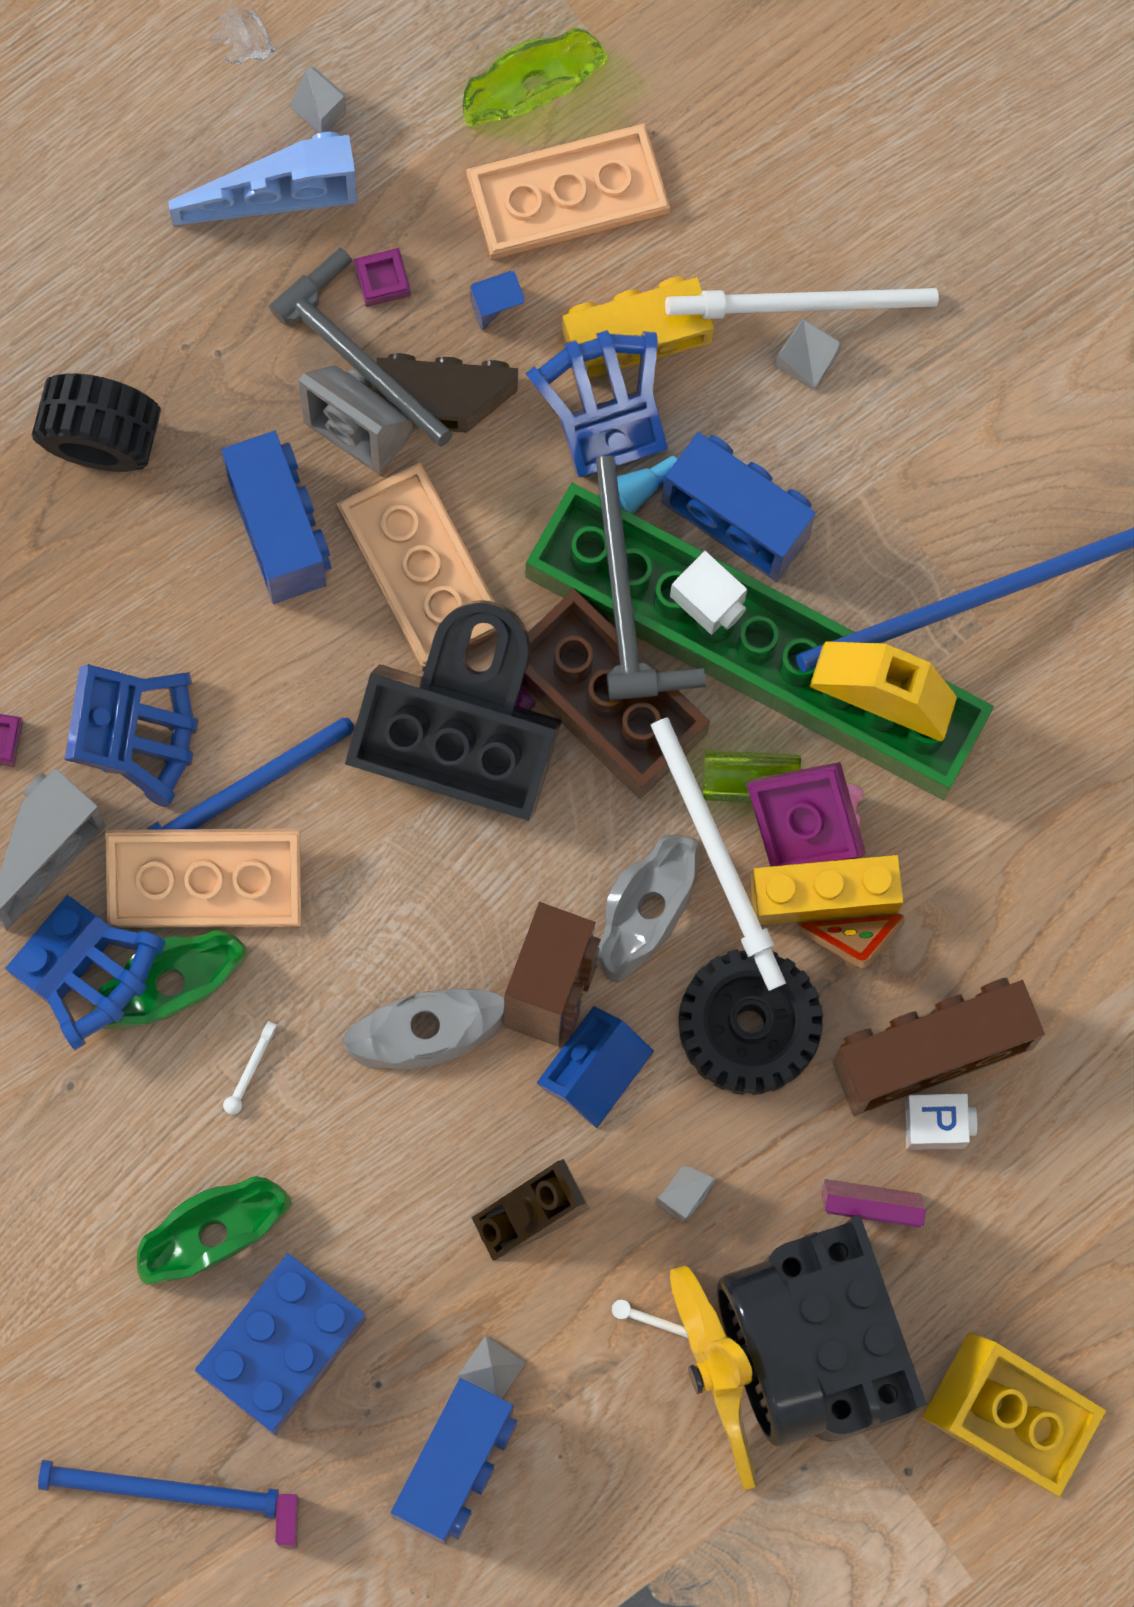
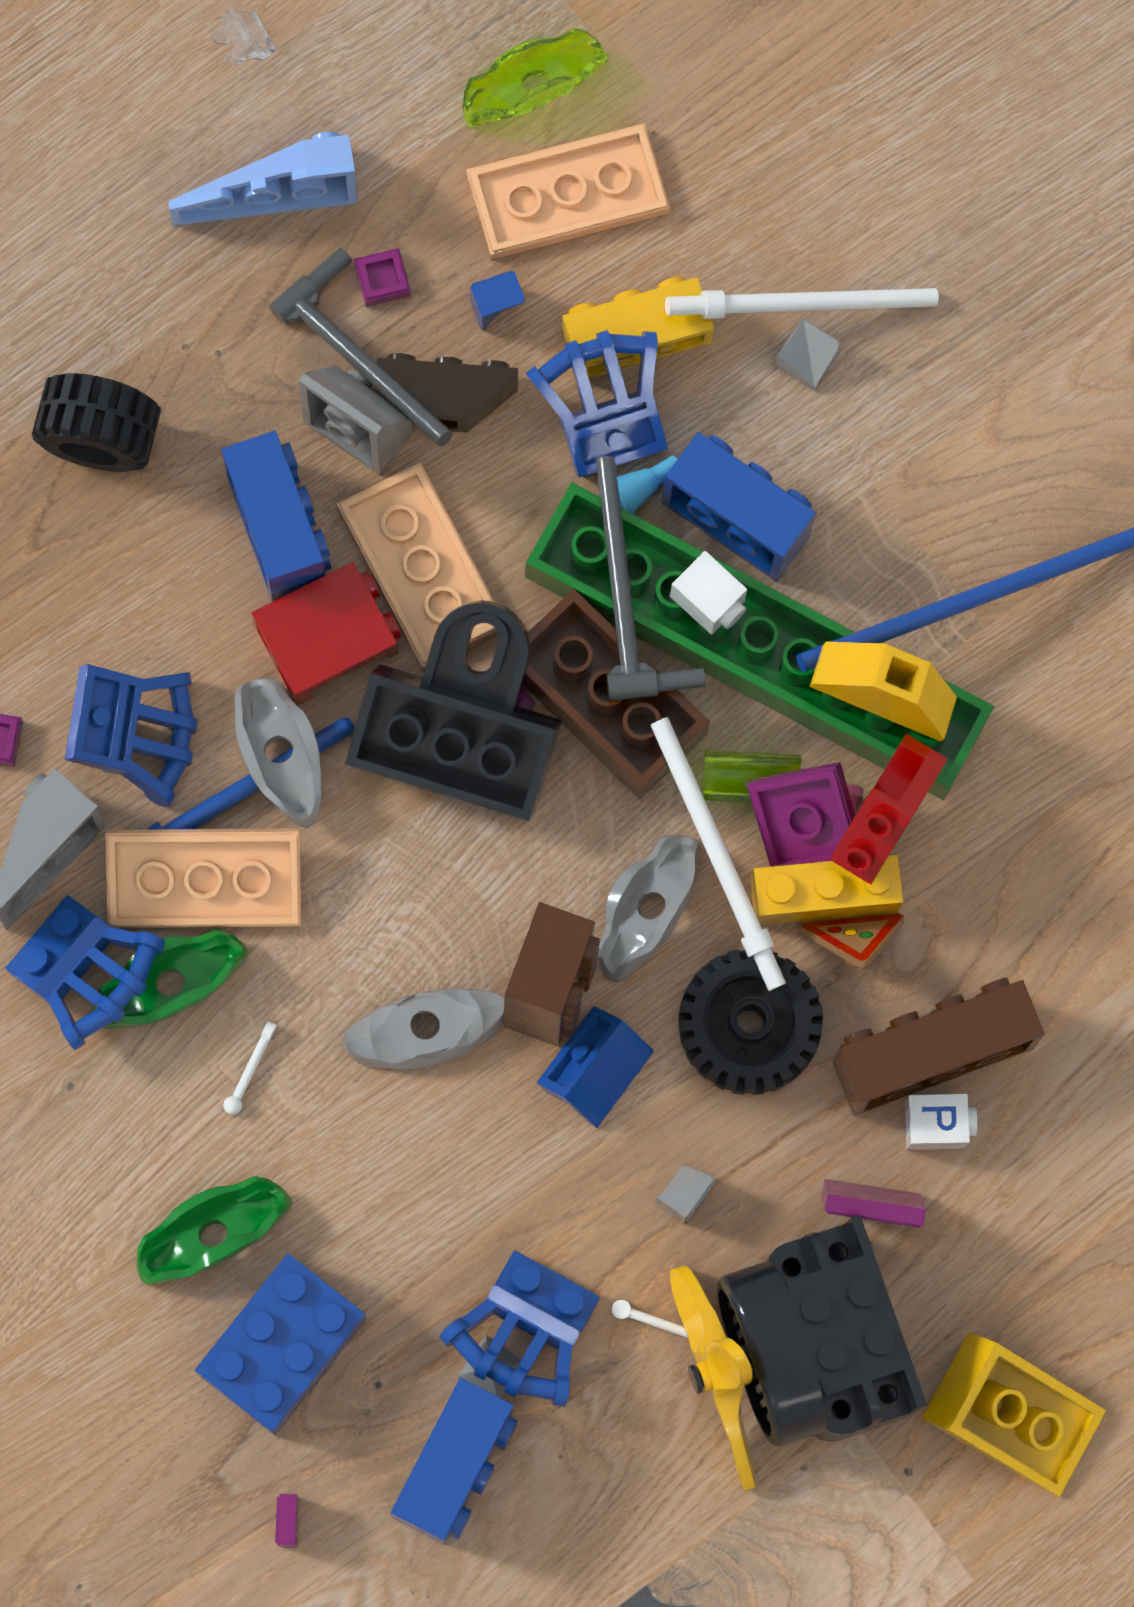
(157, 1489): blue bar -> none
(268, 714): none -> light grey piece
(318, 101): light grey slope -> none
(326, 630): none -> red panel
(531, 1210): dark brown slope -> none
(537, 1303): none -> blue plate
(888, 809): none -> red panel

